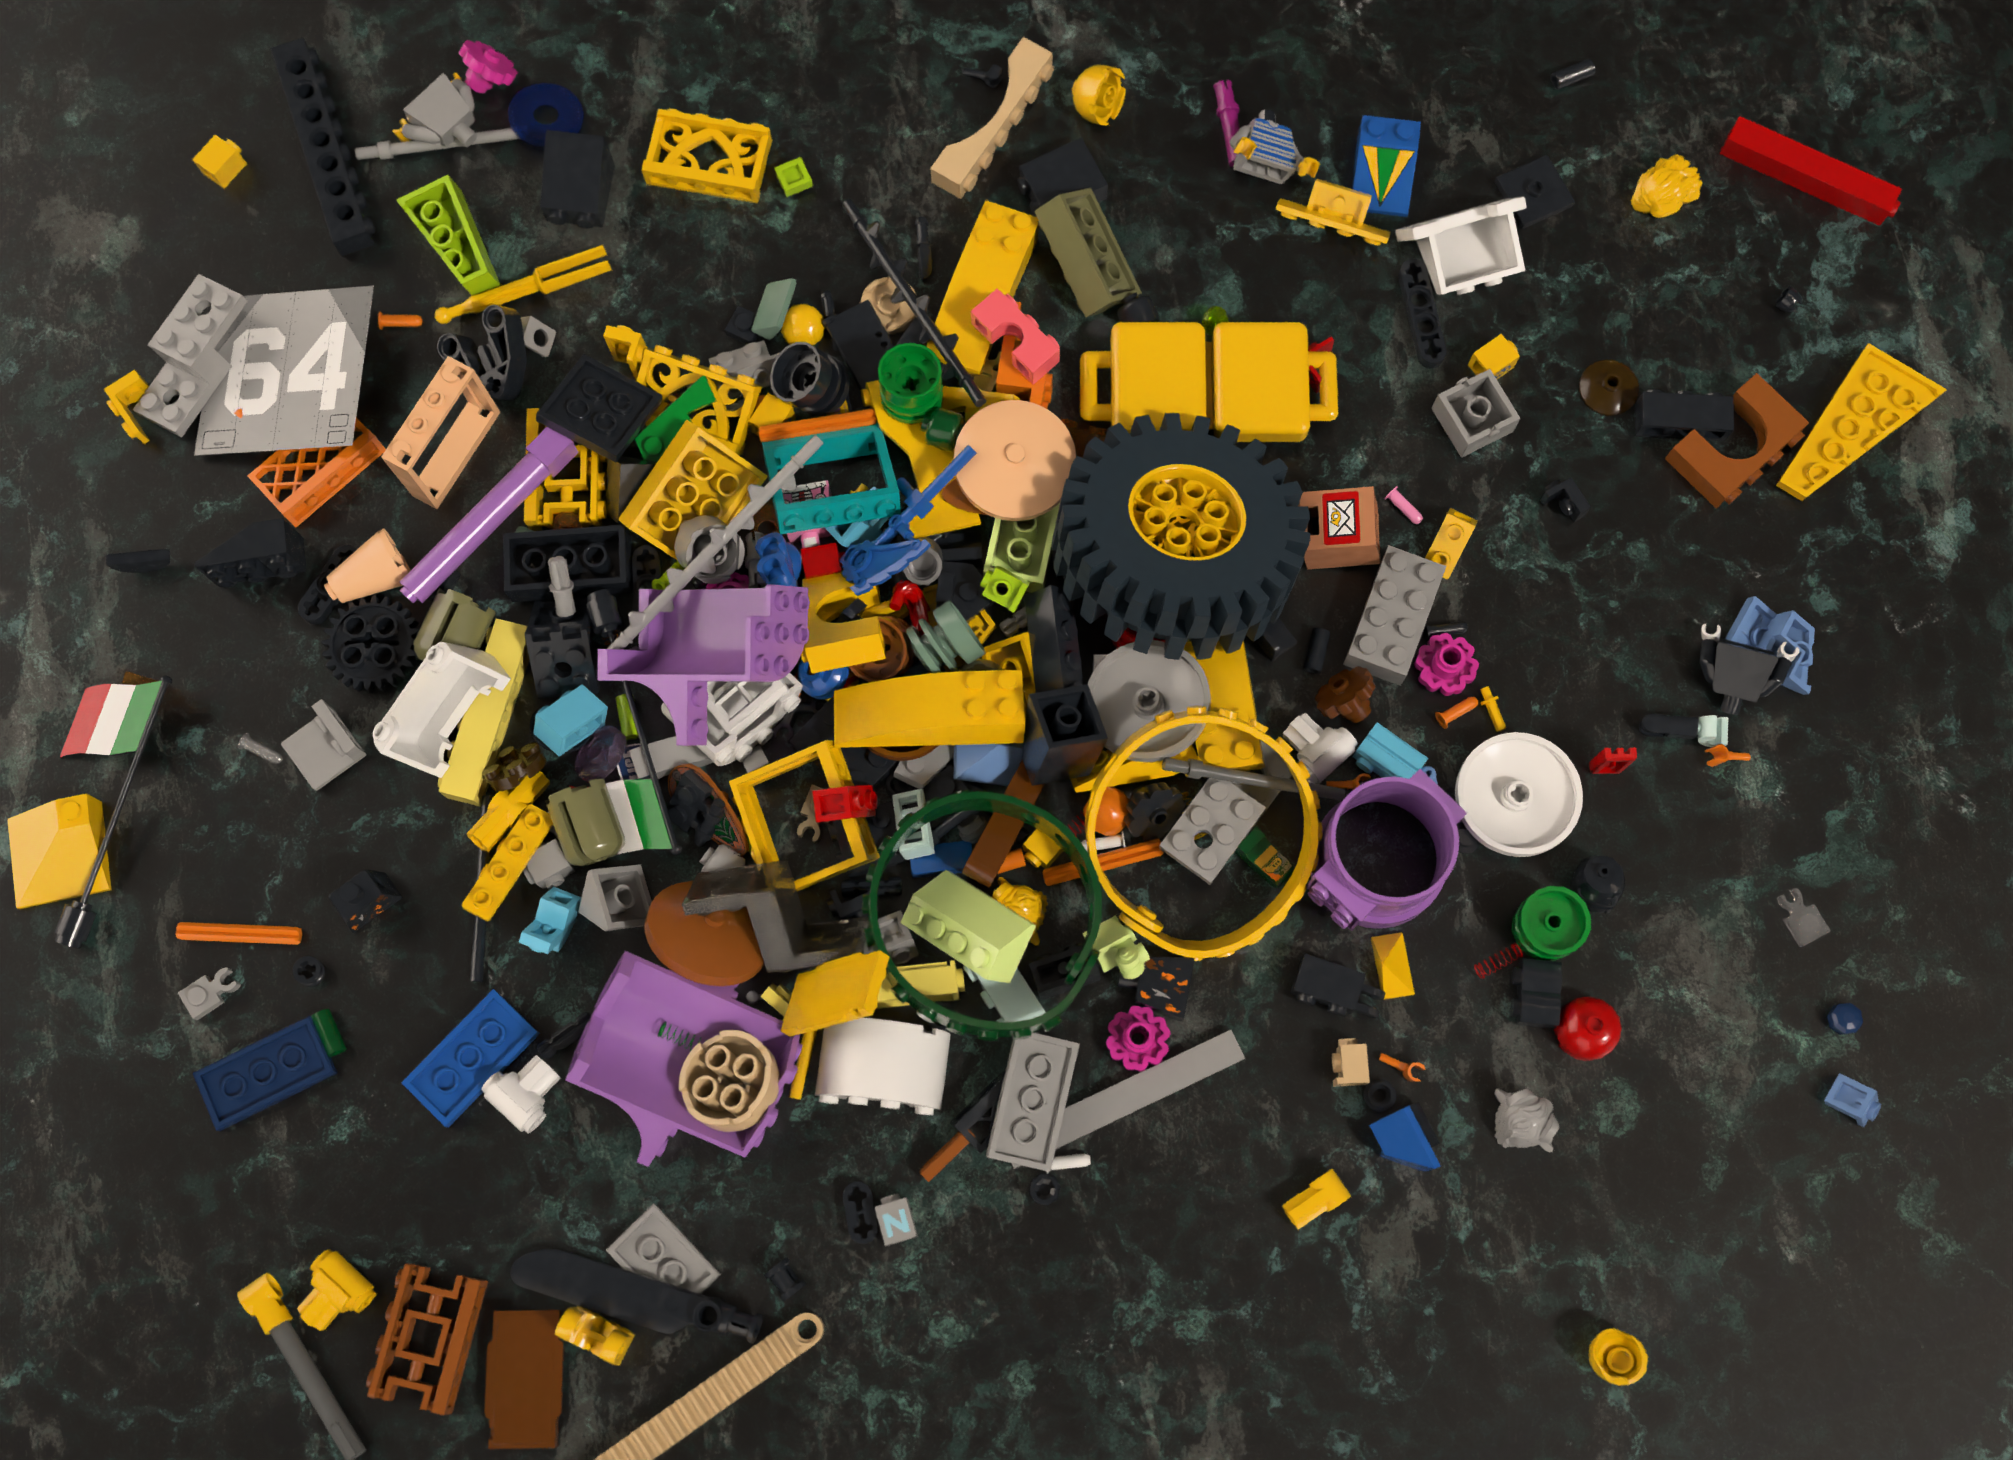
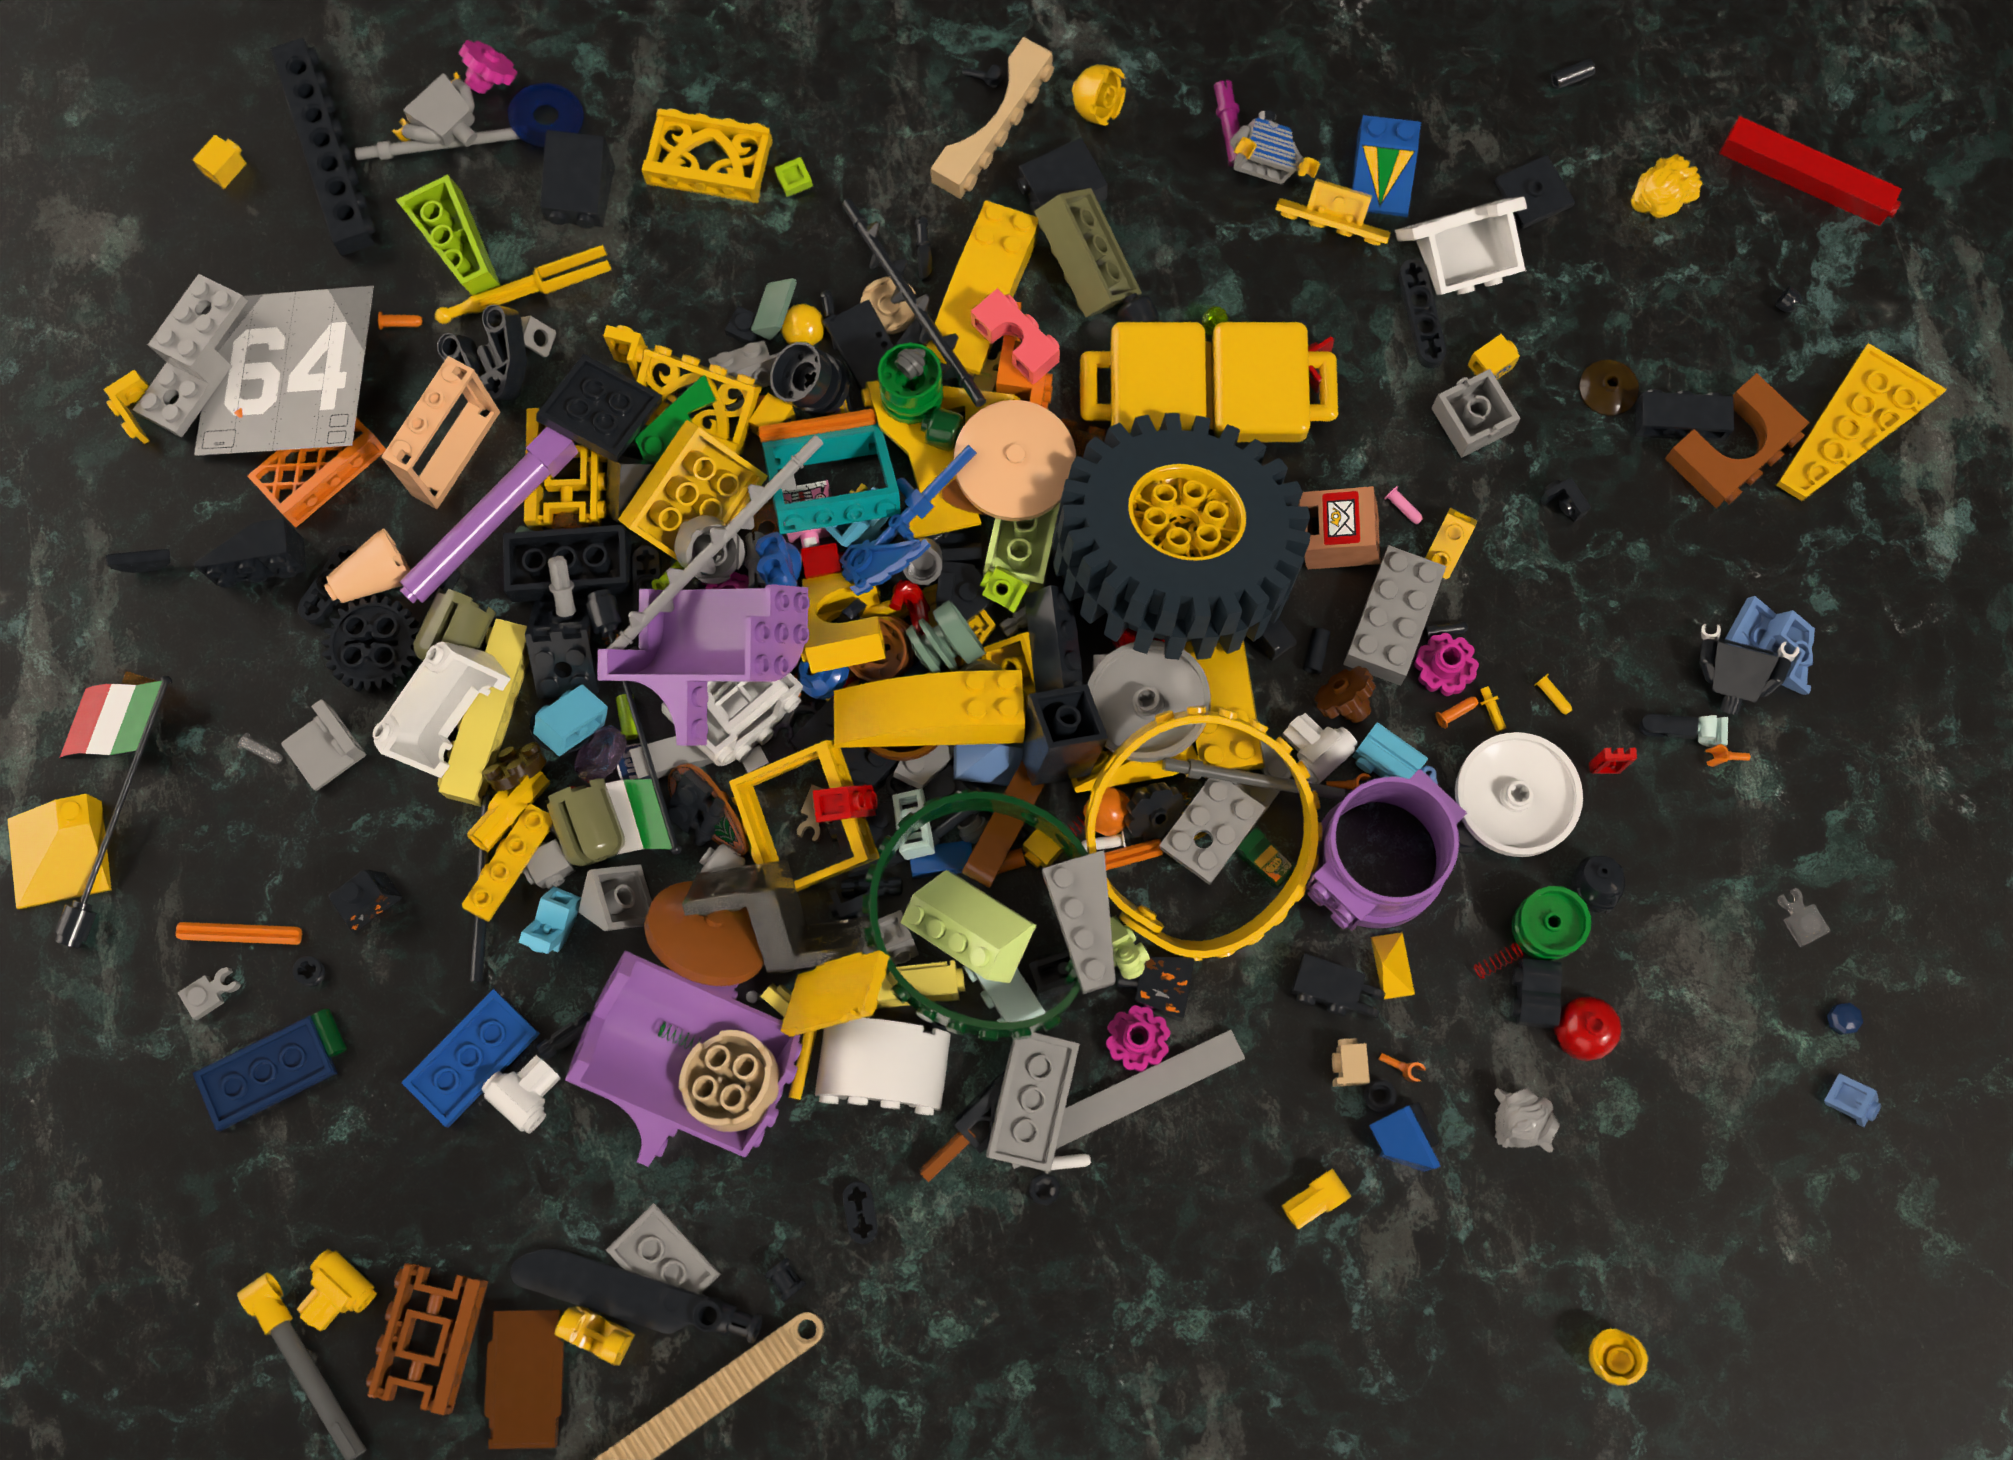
(895, 1220): light grey brick -> none
(911, 362): none -> dark grey plate
(1024, 902): yellow hair -> none
(1083, 912): none -> light grey wing
(1554, 695): none -> yellow piece

